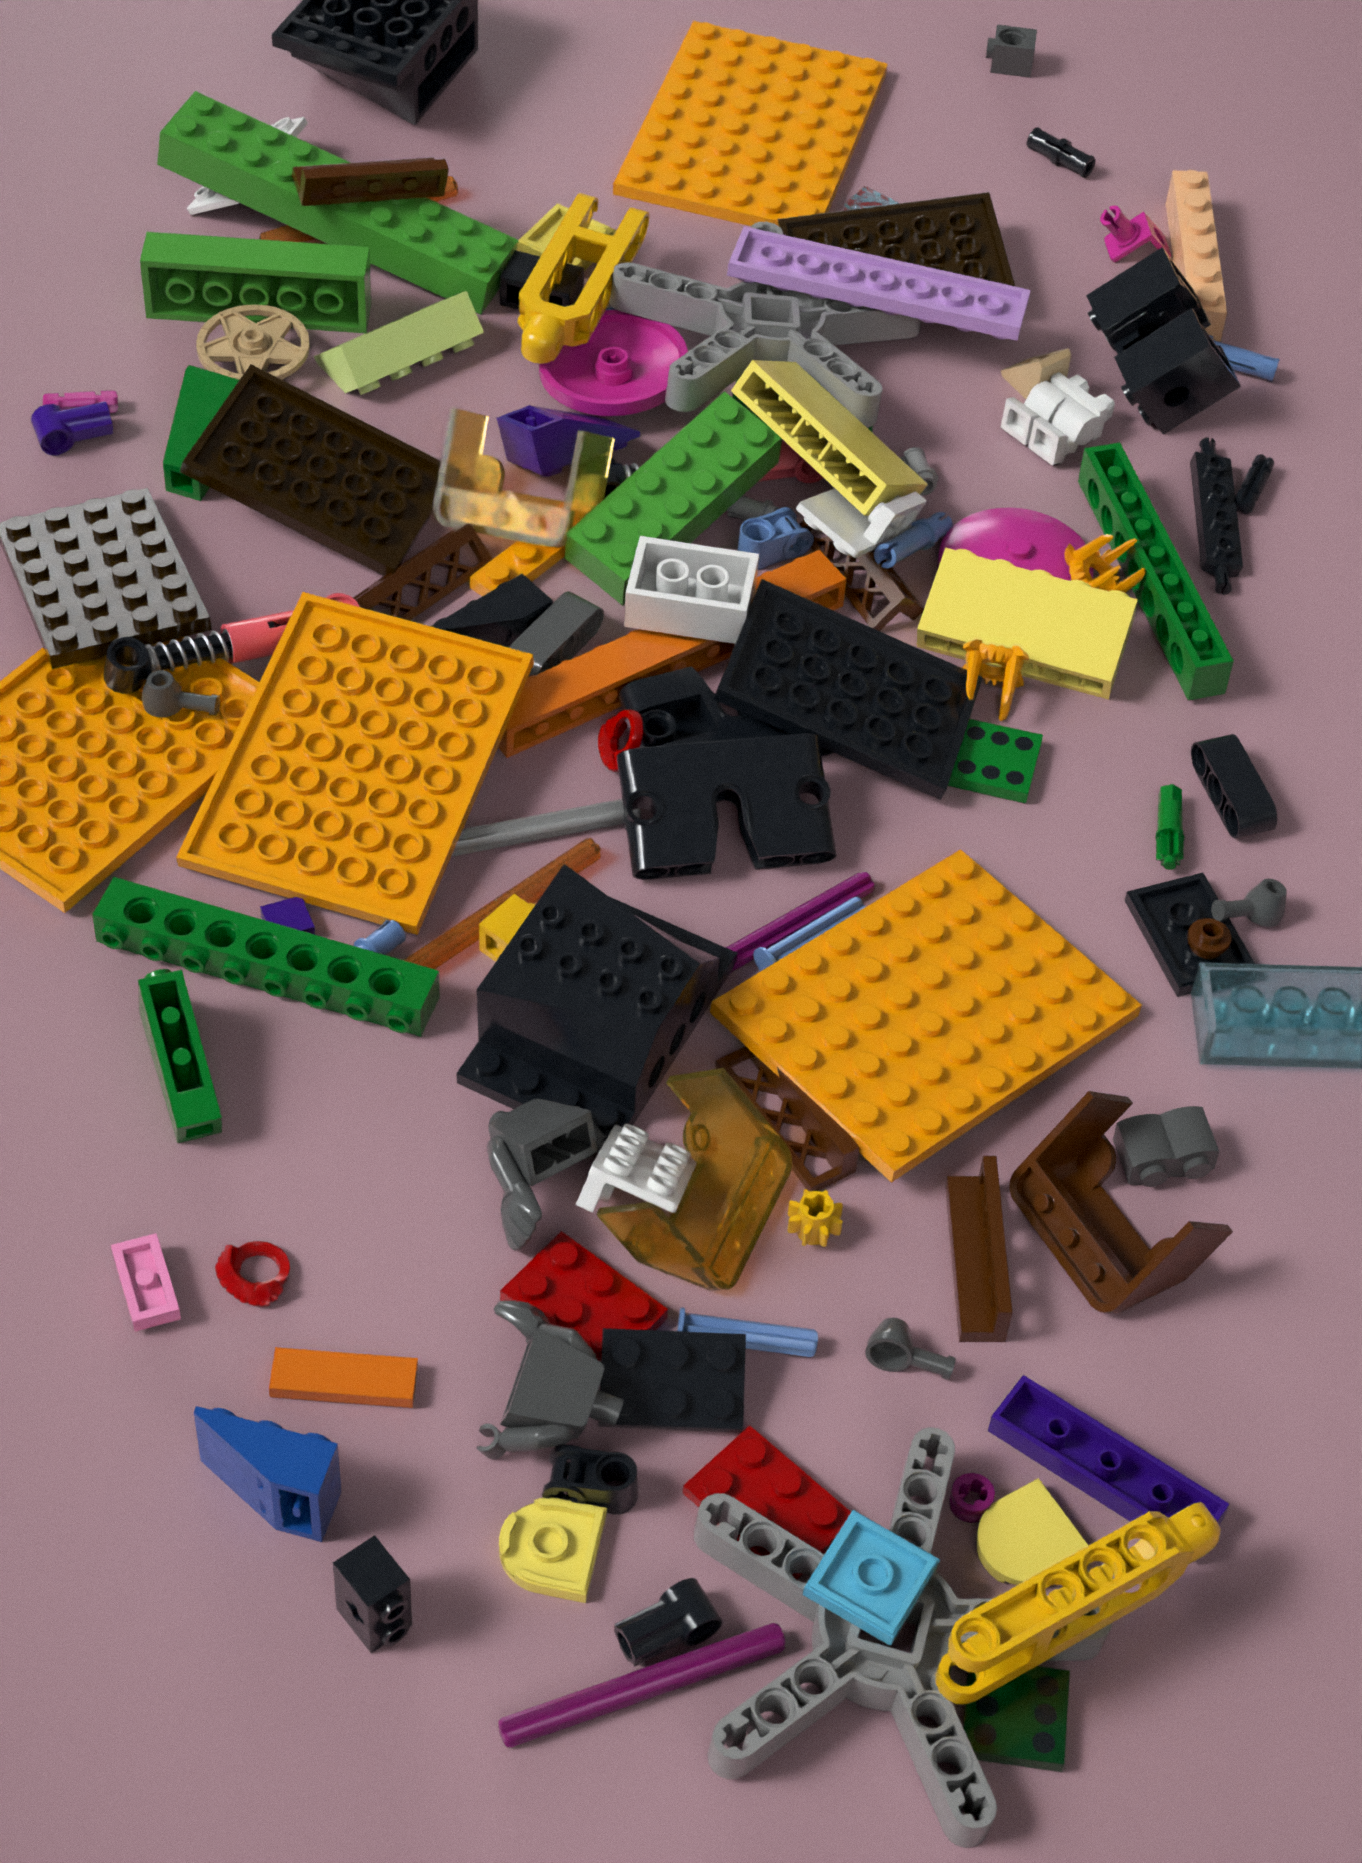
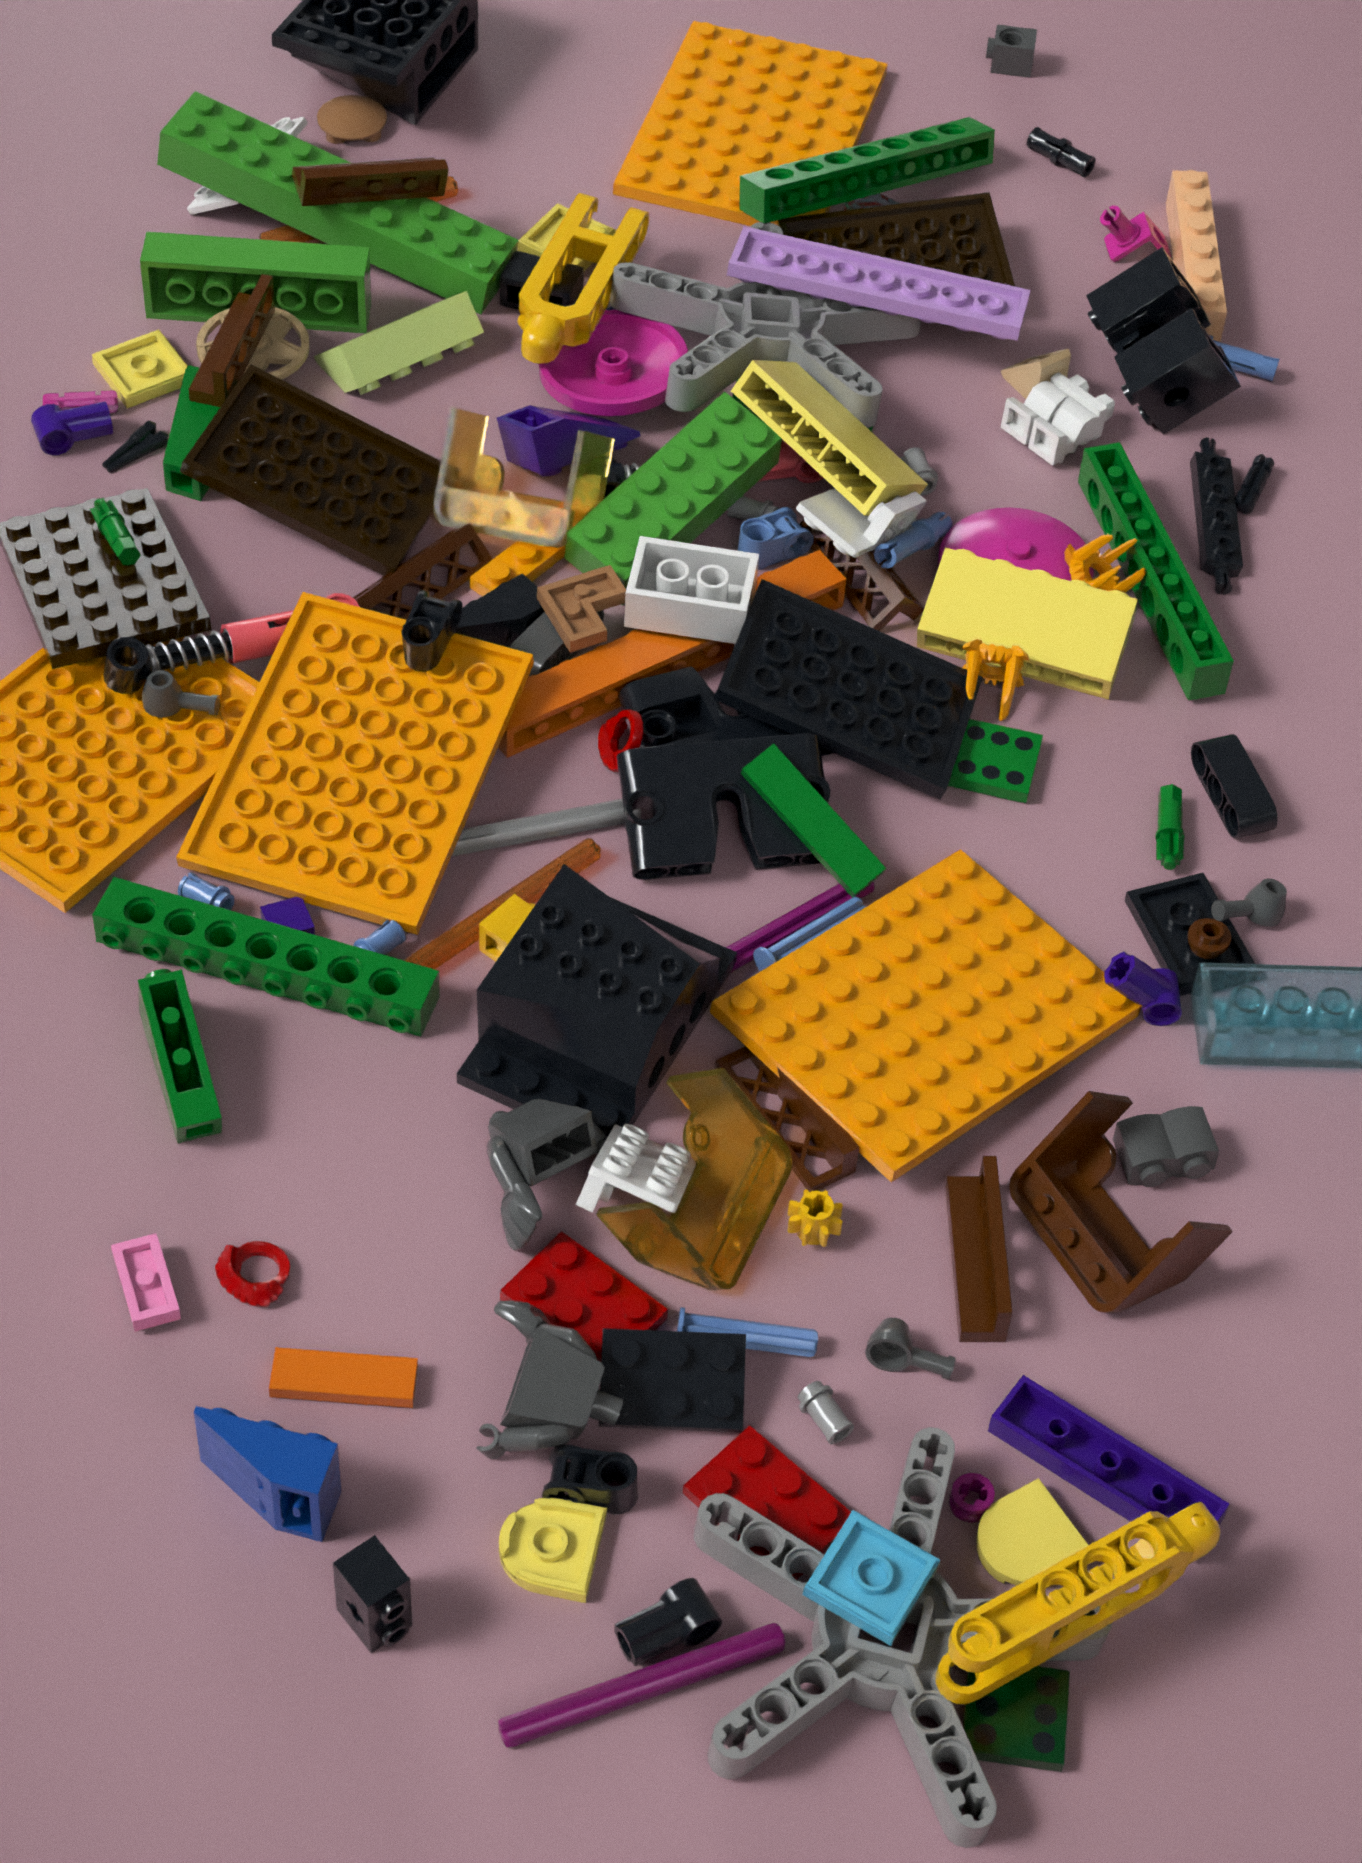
(113, 527): none -> green piece
(138, 445): none -> black piece
(141, 368): none -> light yellow tile
(205, 892): none -> medium blue pin
(234, 344): none -> reddish brown fence
(352, 119): none -> medium nougat dish
(429, 630): none -> black piece
(575, 602): none -> medium nougat plate
(813, 820): none -> green tile
(825, 1412): none -> light grey pin
(866, 169): none -> green brick
(1152, 988): none -> dark purple piece

